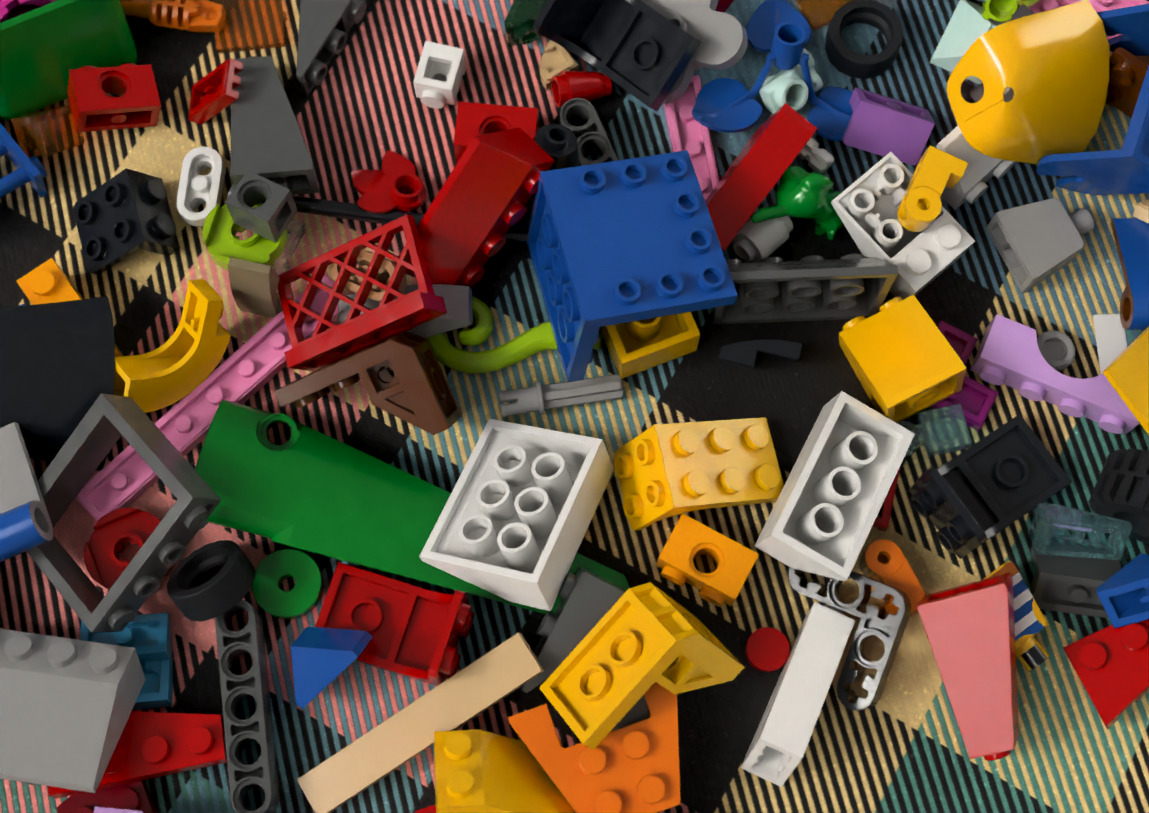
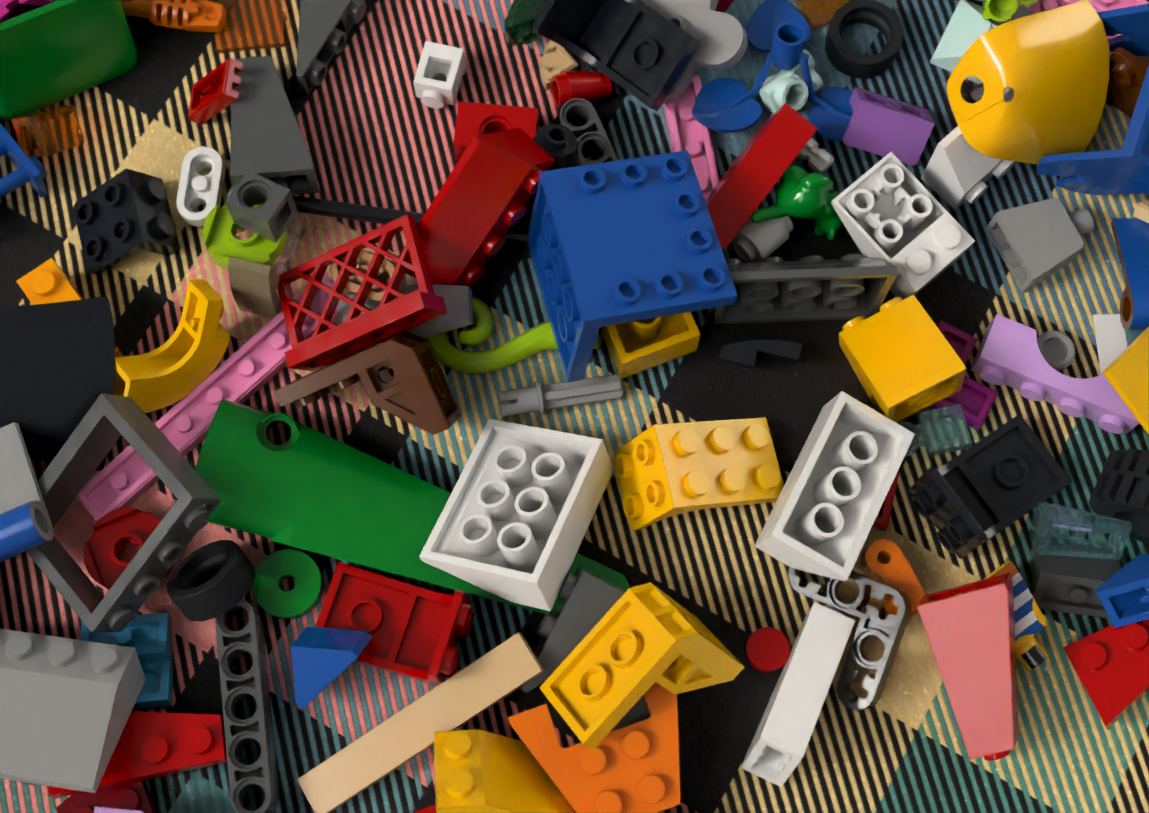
(97, 111): red brick -> none
(390, 187): red plate -> none
(694, 539): light orange brick -> none
(922, 197): yellow leg -> none

